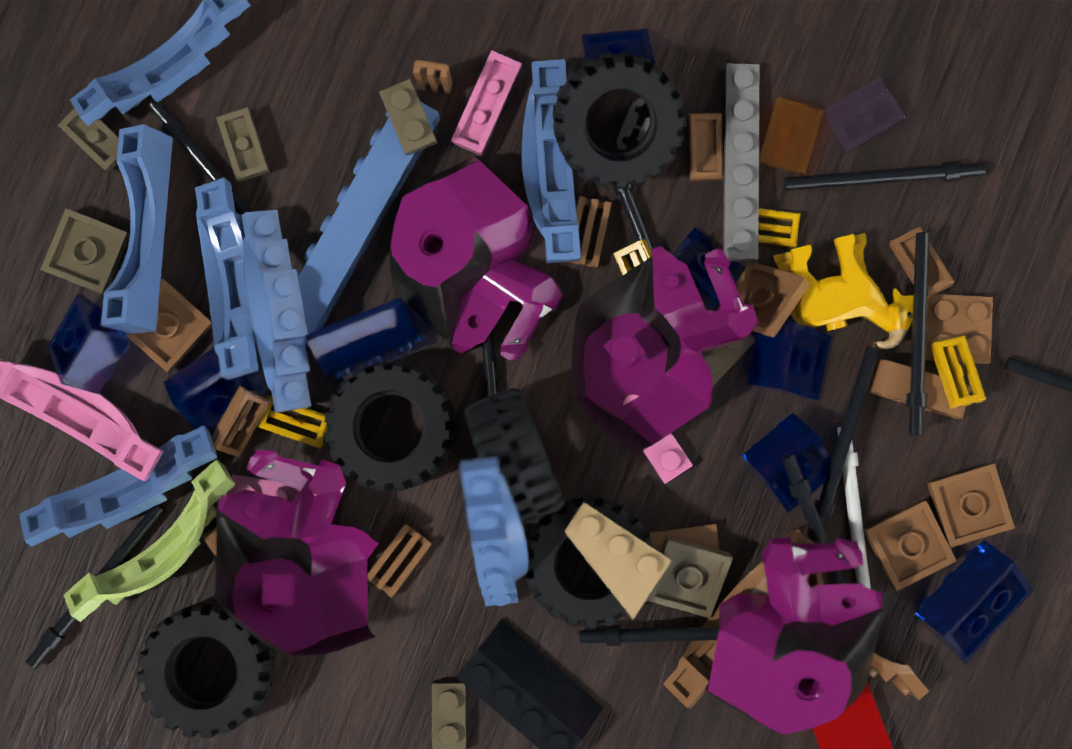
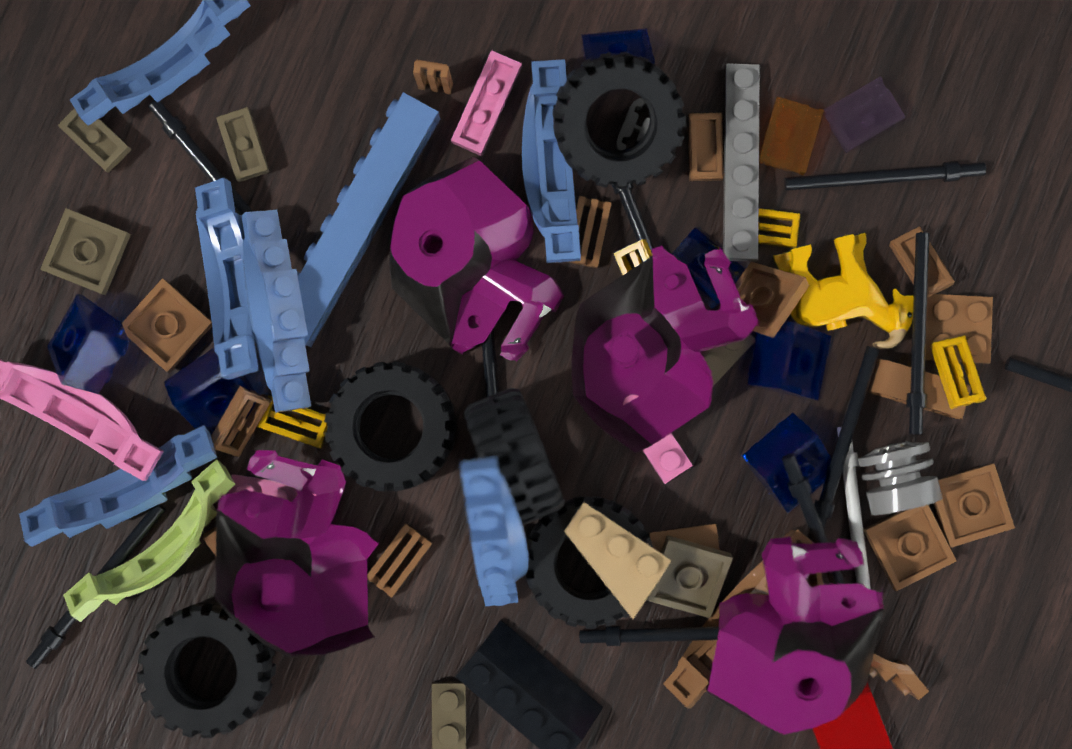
(133, 296): medium blue arch -> none
(364, 339): clear blue slope -> none
(408, 117): dark tan plate -> none
(899, 478): none -> light grey wheel
(974, 600): clear blue slope -> none

